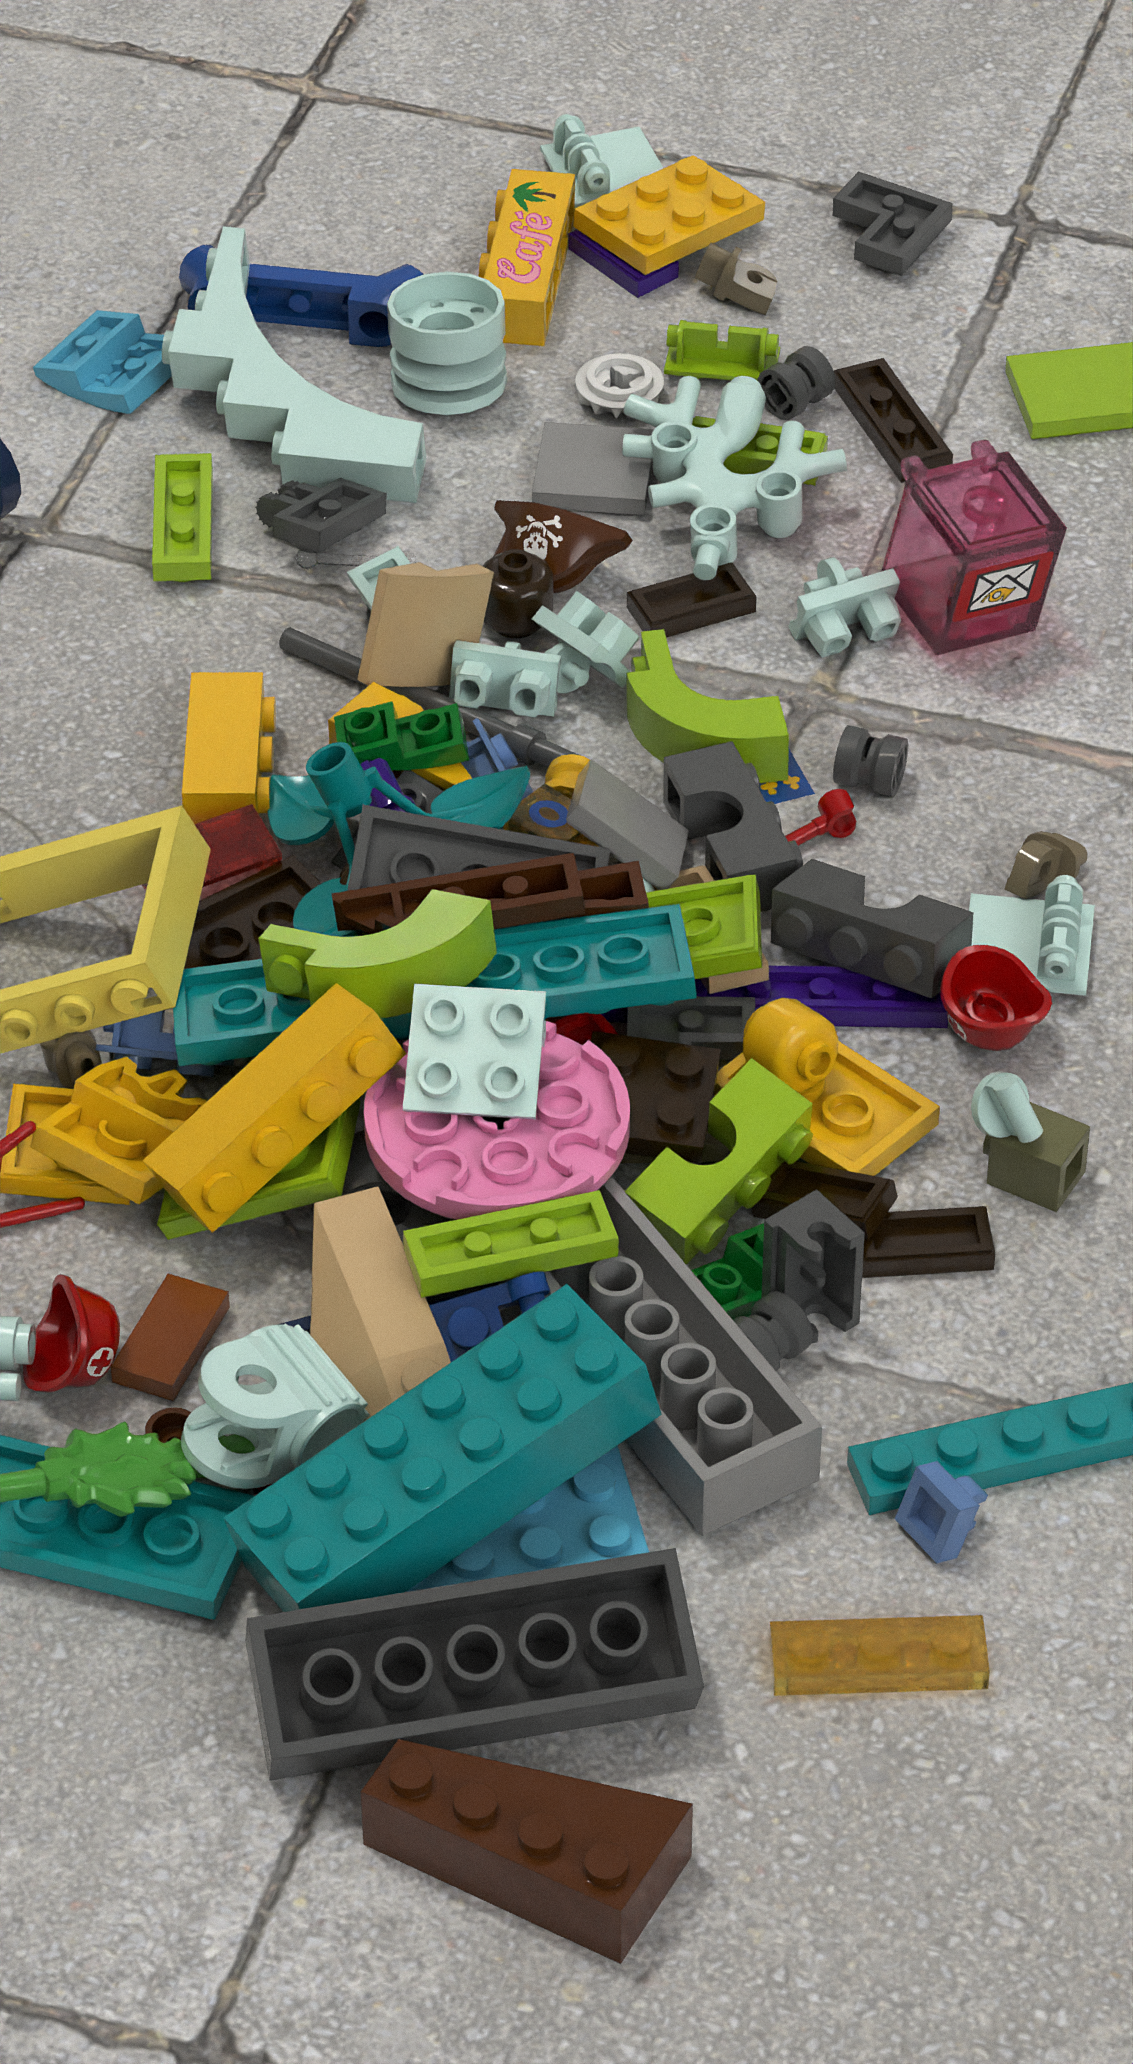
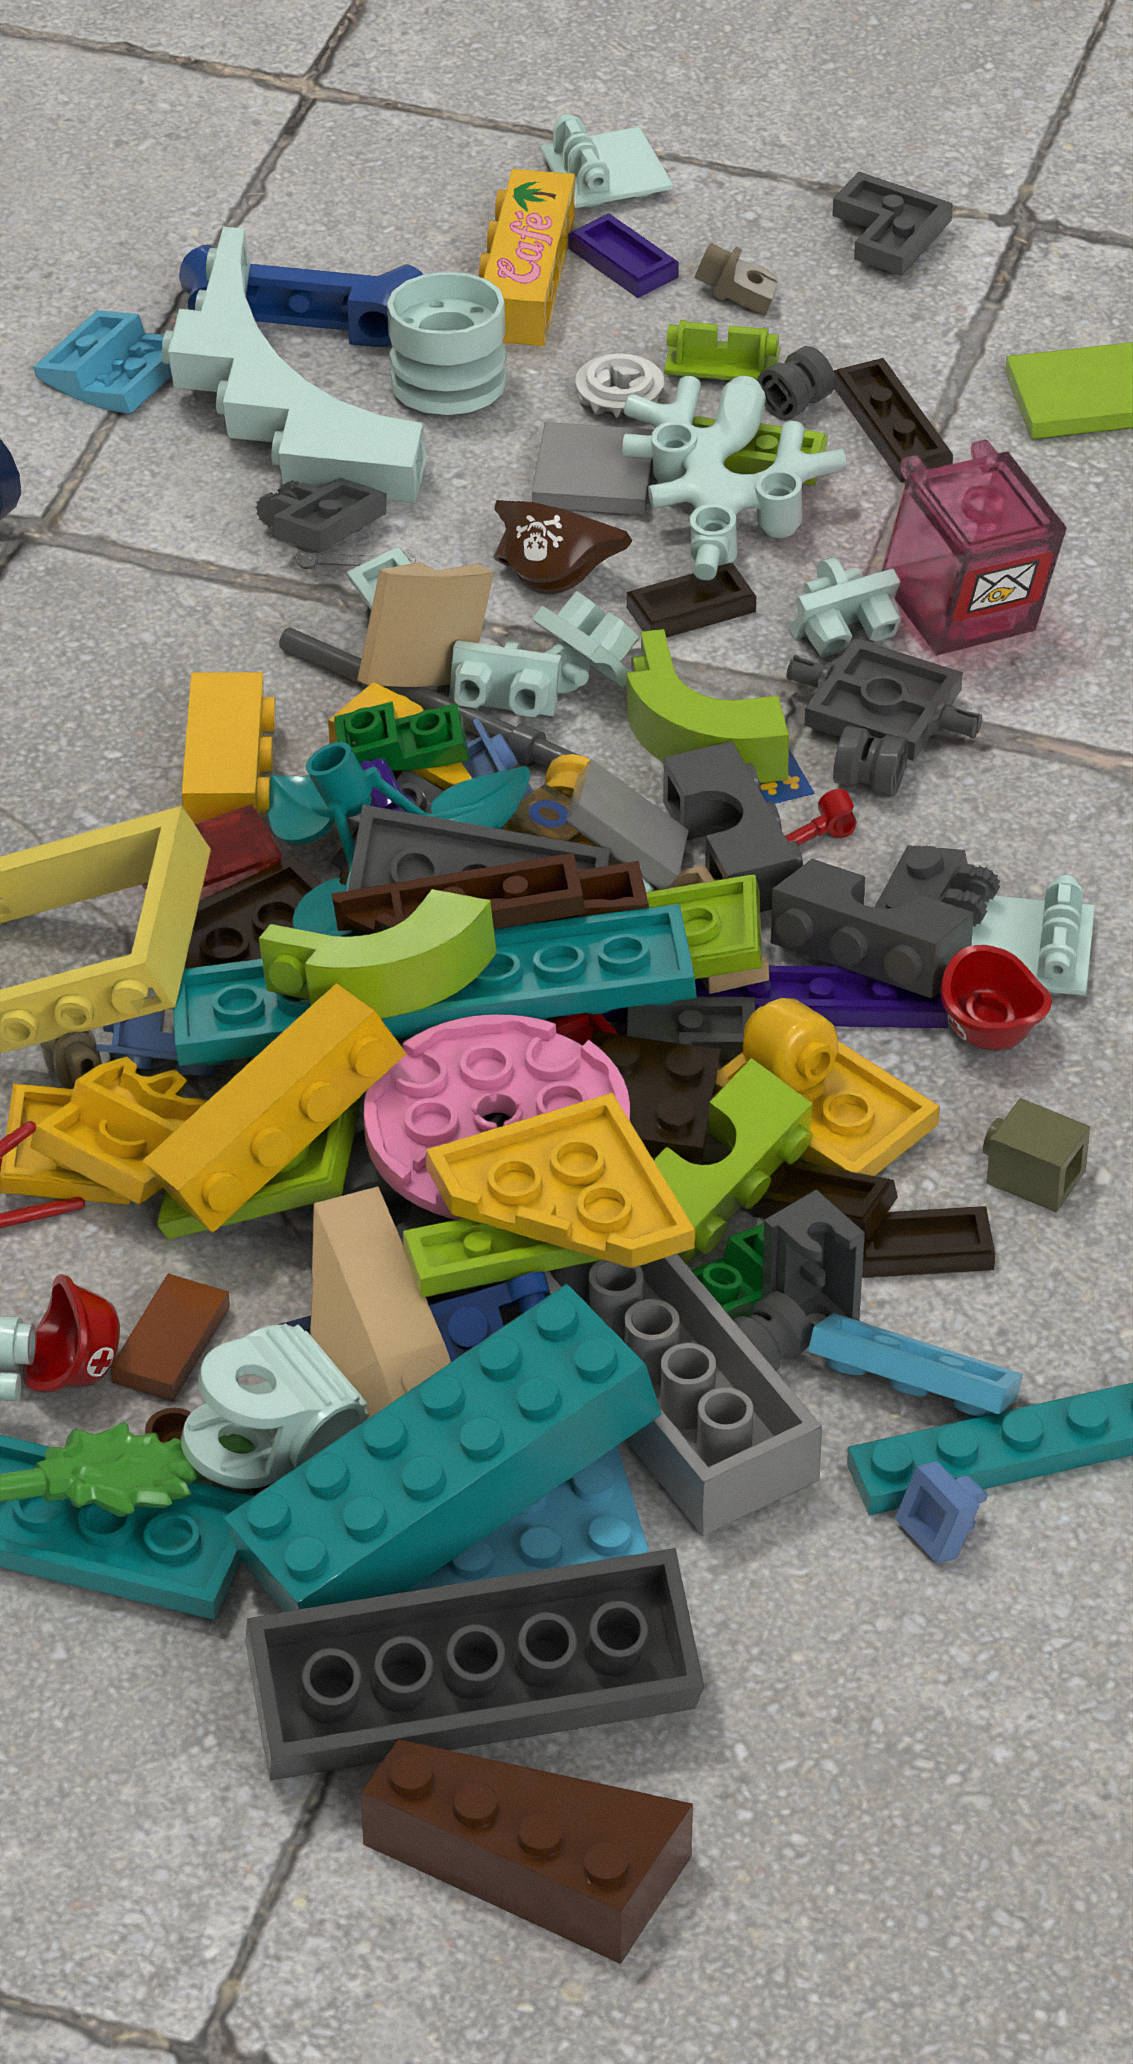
(182, 517): lime plate -> none
(475, 1051): light aqua hinge -> none
(517, 592): dark brown head -> none
(568, 1182): none -> yellow plate
(669, 214): yellow plate -> none
(878, 1655): clear yellow plate -> none
(884, 694): none -> dark grey plate
(914, 1365): none -> medium azure plate
(940, 876): none -> dark grey hinge
(1003, 1108): light aqua plate -> none
(1042, 860): dark tan piece -> none

